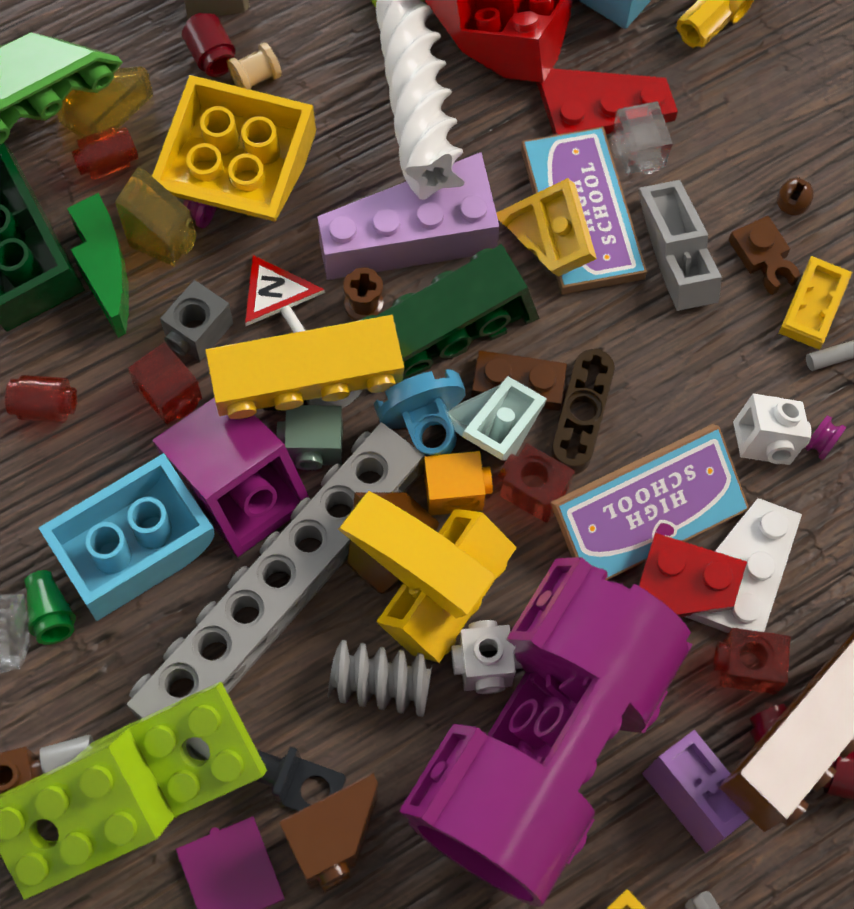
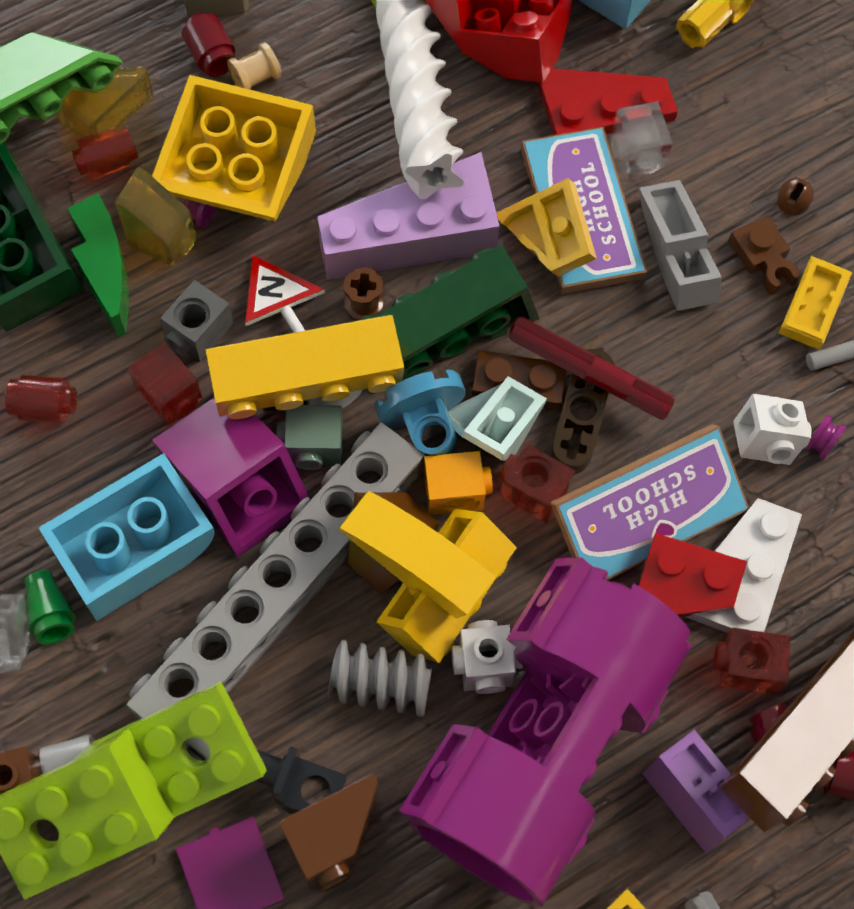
(591, 368): none -> dark red axle

